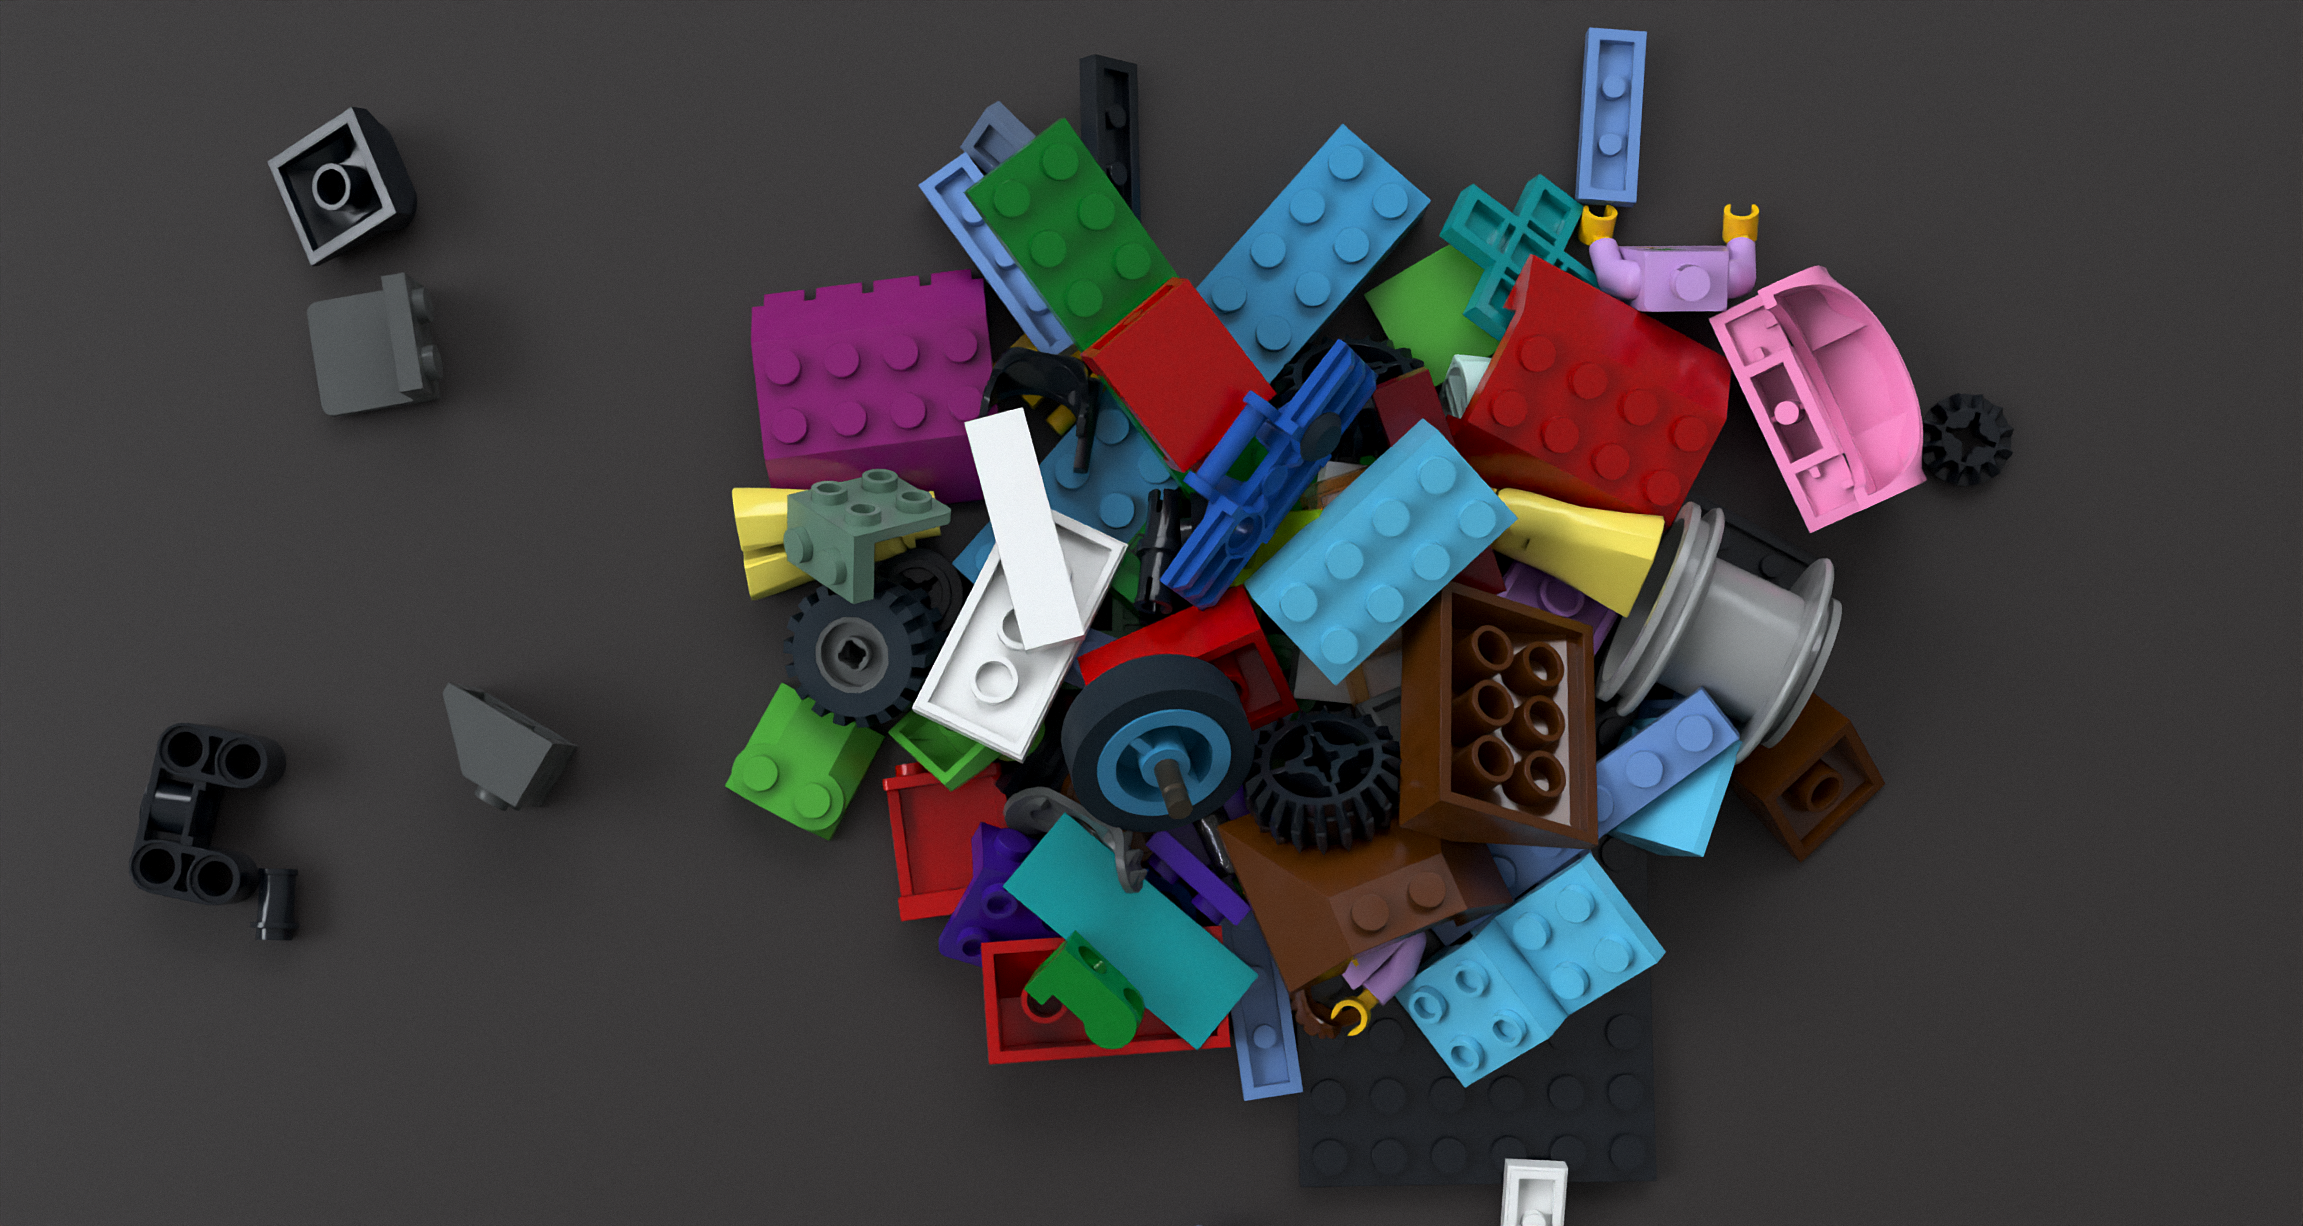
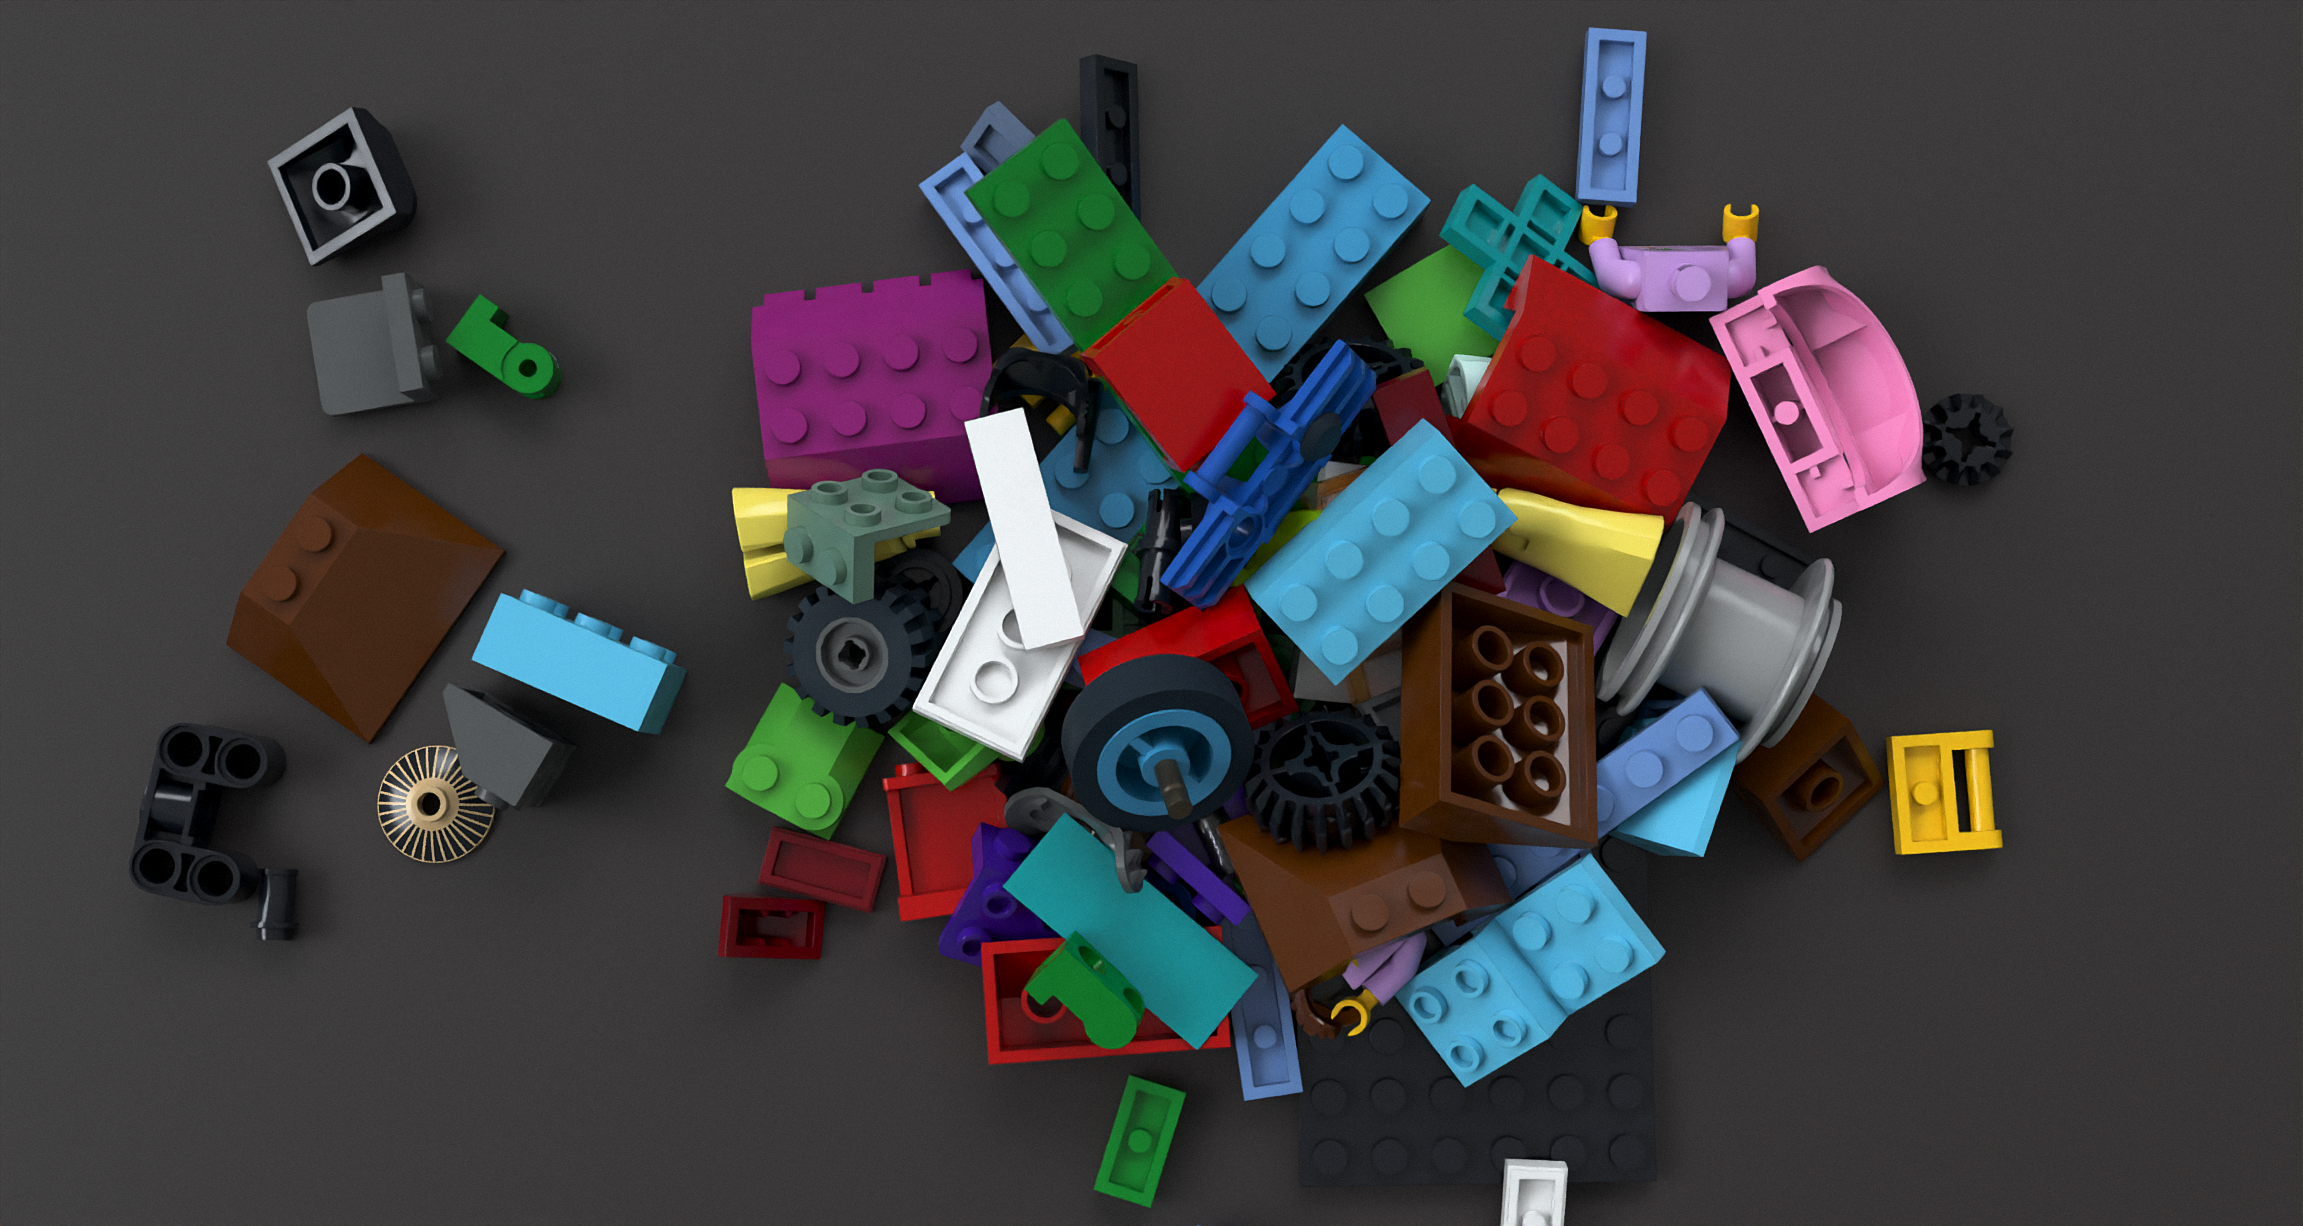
(360, 594): none -> reddish brown slope
(458, 824): none -> dish
(519, 365): none -> green leg
(581, 661): none -> medium azure brick
(771, 927): none -> dark red slope
(822, 869): none -> dark red tile
(1140, 1140): none -> green plate
(1926, 794): none -> yellow plate

